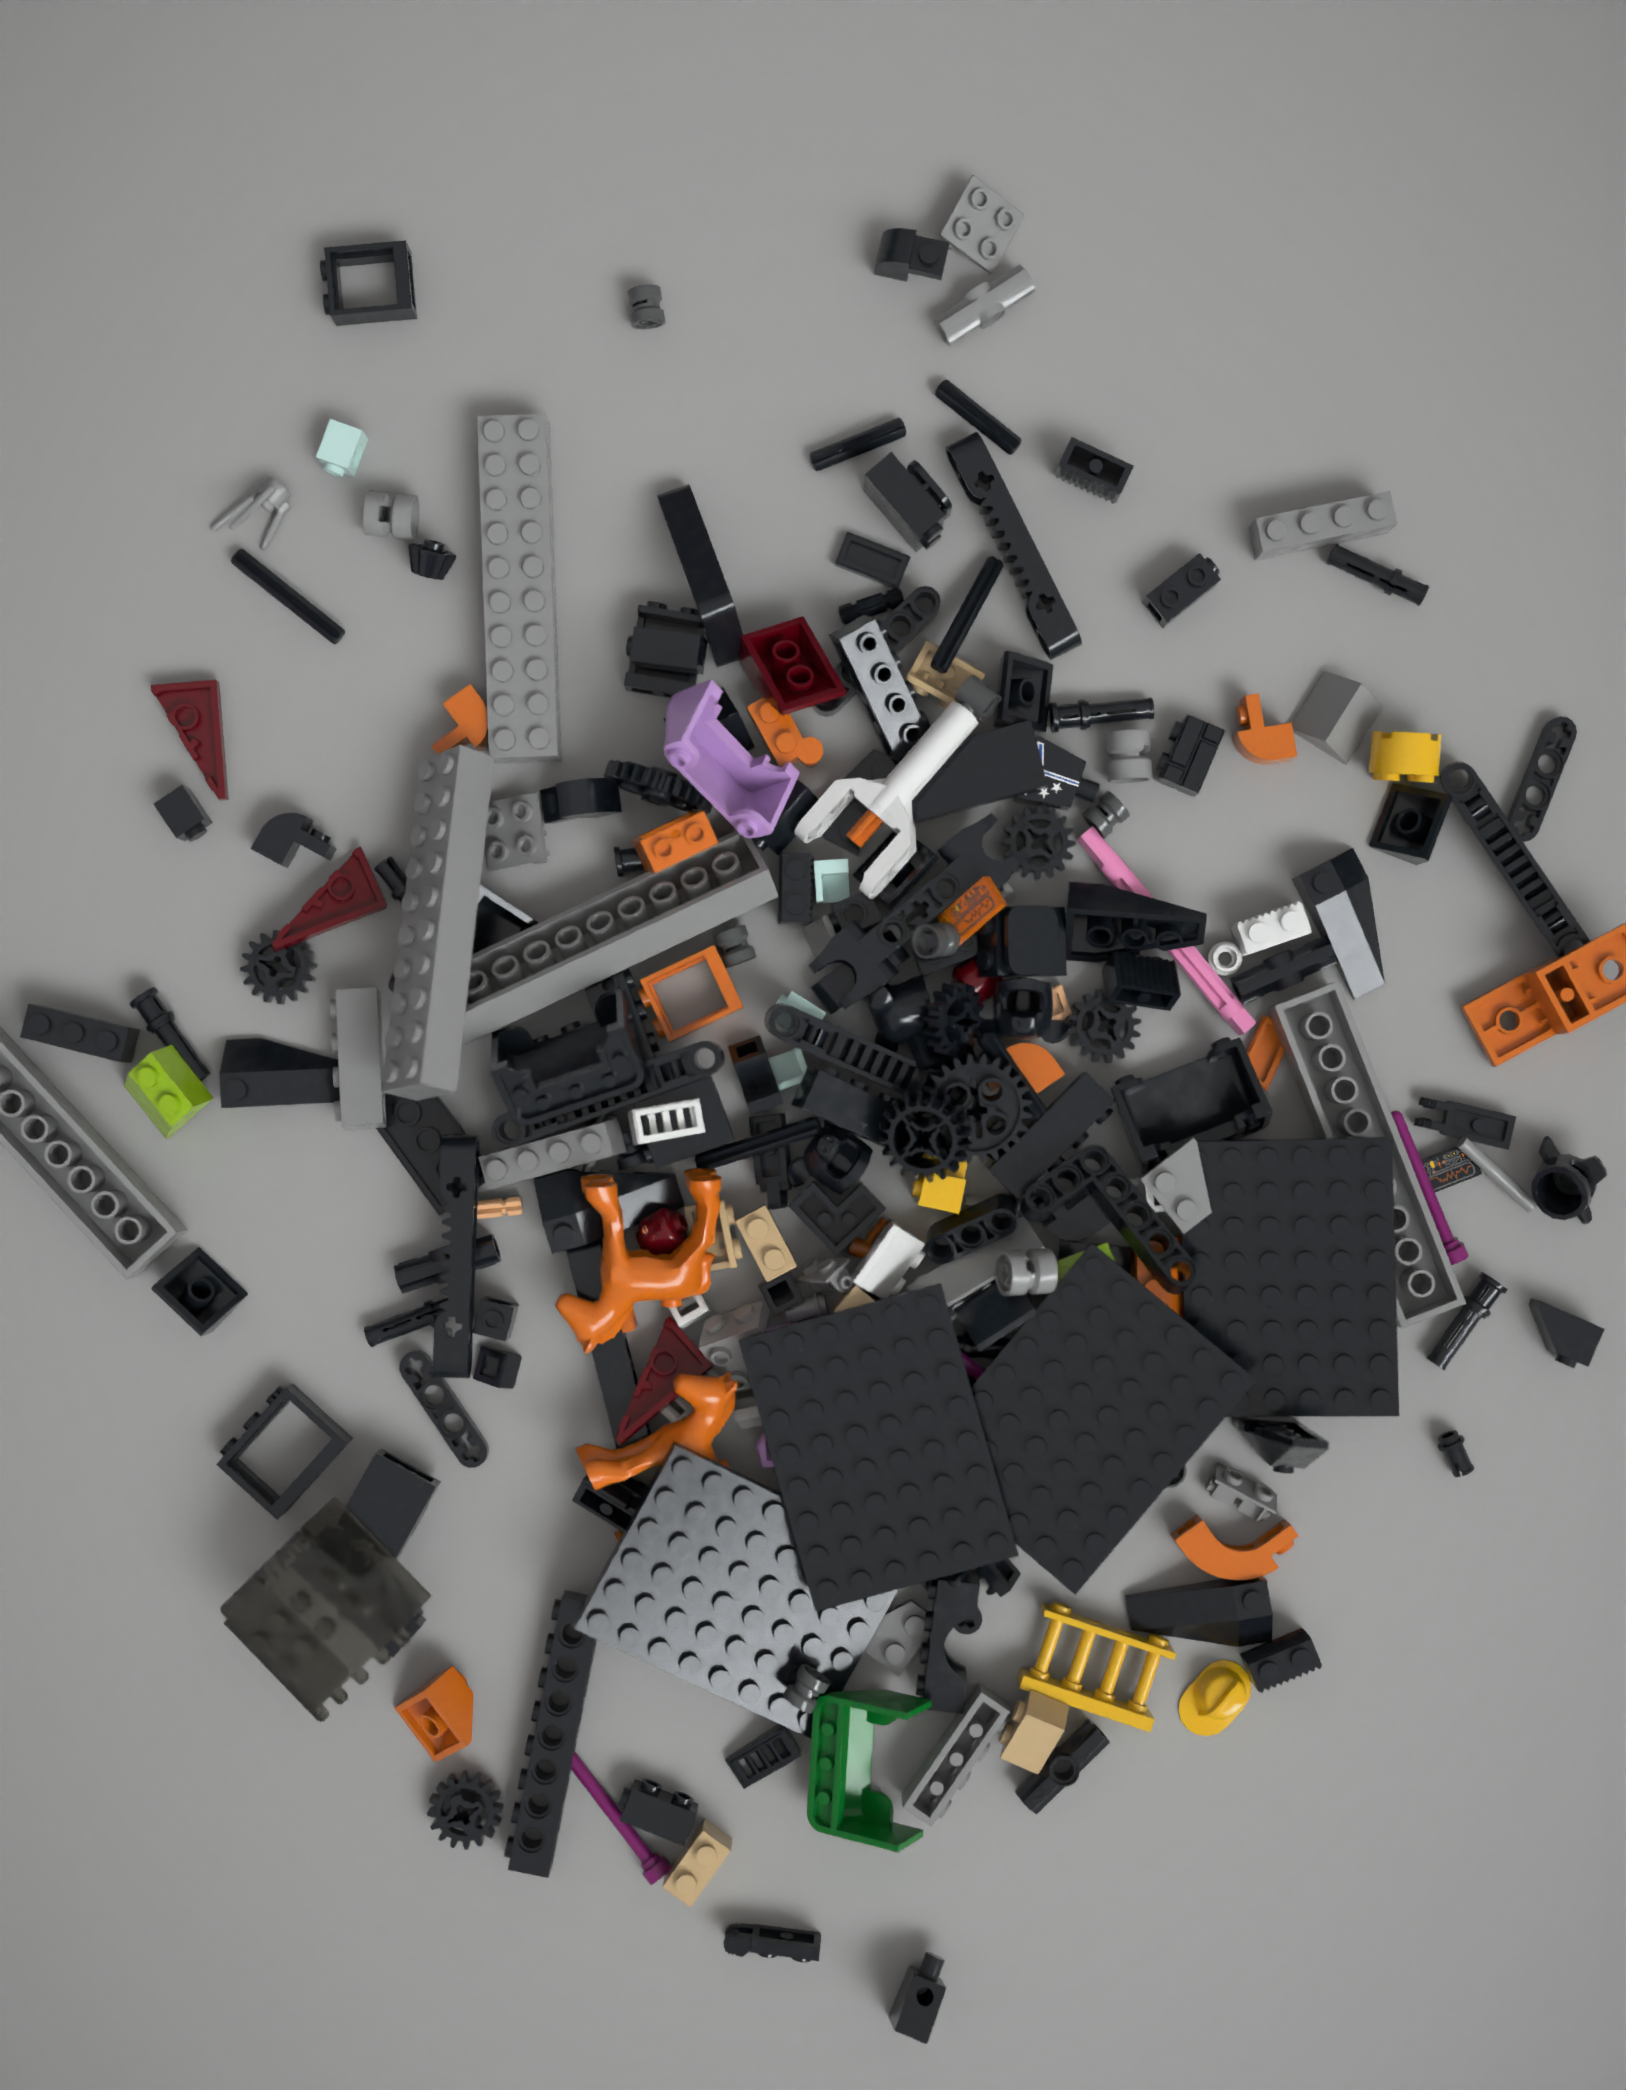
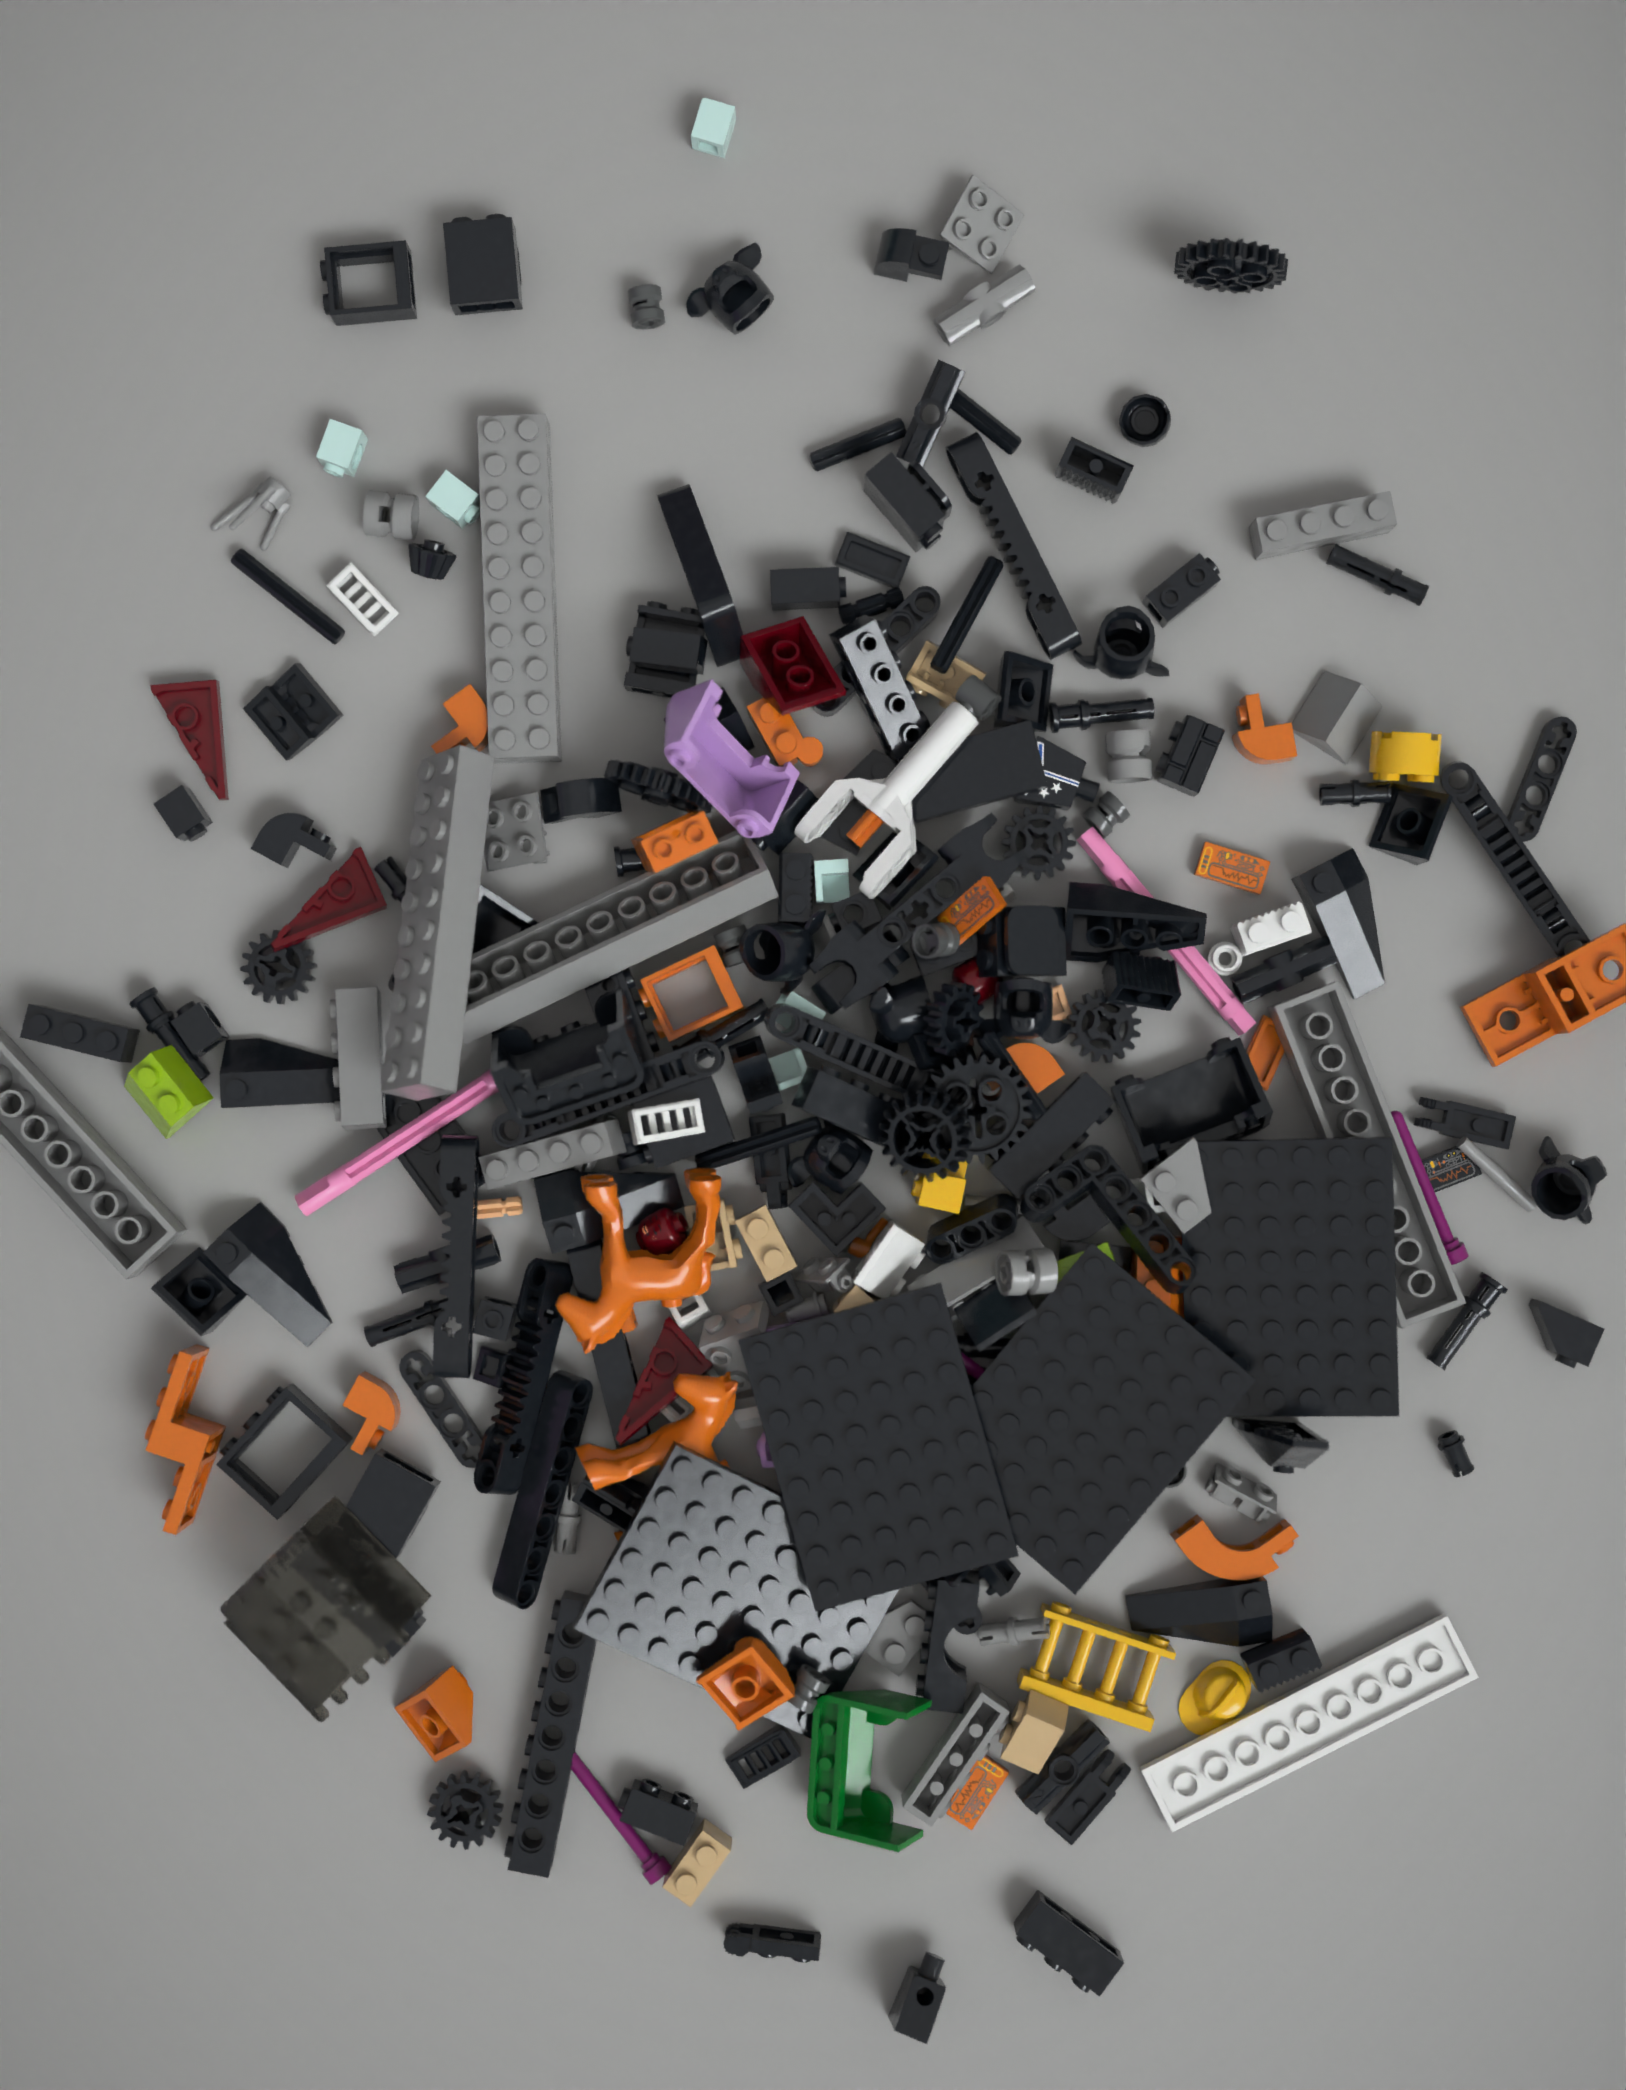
(184, 1438): none -> orange bracket
(199, 1028): none -> black brick
(267, 1268): none -> black wedge
(293, 711): none -> black slope
(341, 579): none -> white slope
(379, 1406): none -> orange brick
(395, 1144): none -> bright pink piece
(454, 500): none -> light aqua brick
(483, 265): none -> black brick
(503, 1464): none -> black gear
(542, 1489): none -> black beam
(568, 1522): none -> light grey pin
(713, 127): none -> light aqua panel
(729, 1029): none -> black pin
(733, 292): none -> black piece
(748, 1682): none -> orange slope
(786, 950): none -> black piece
(806, 588): none -> black brick
(939, 392): none -> black piece
(978, 1792): none -> orange tile
(1014, 1631): none -> light grey pin
(1067, 1944): none -> black brick
(1086, 1799): none -> black hinge
(1122, 648): none -> black piece
(1145, 420): none -> black hair
(1231, 265): none -> black gear
(1232, 868): none -> orange tile
(1308, 1722): none -> white plate
(1355, 793): none -> black pin

